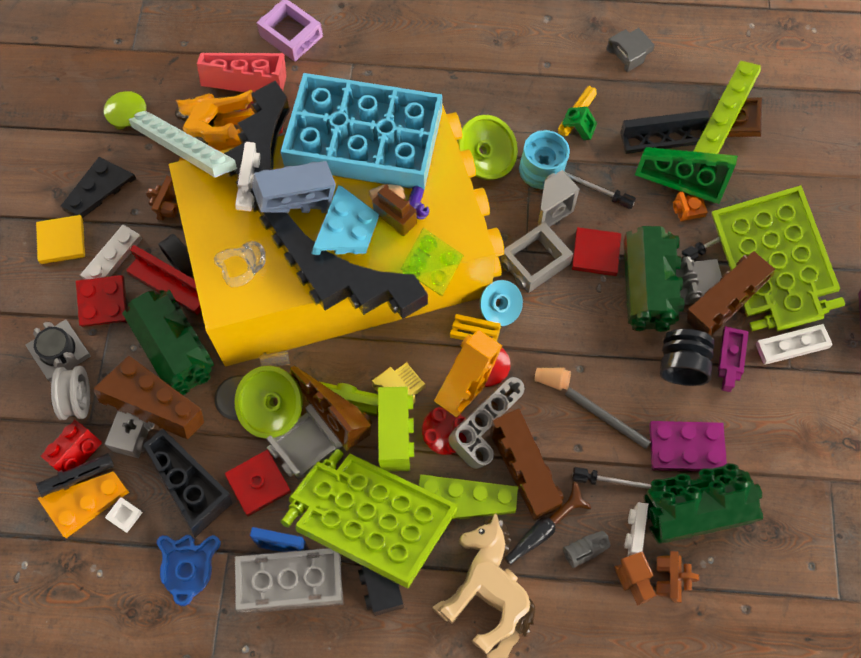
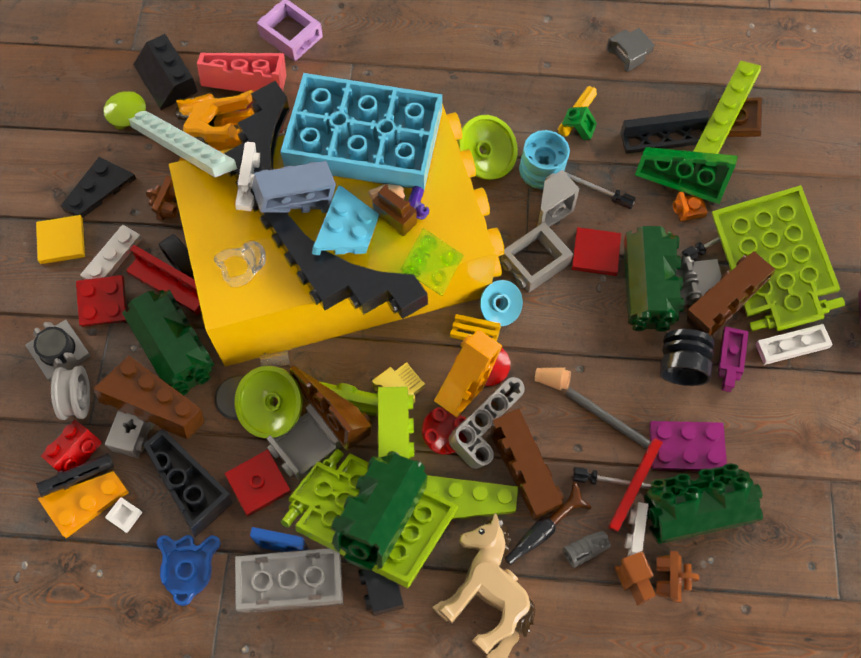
(164, 72): none -> black slope
(380, 511): none -> dark green brick
(635, 485): none -> red tile

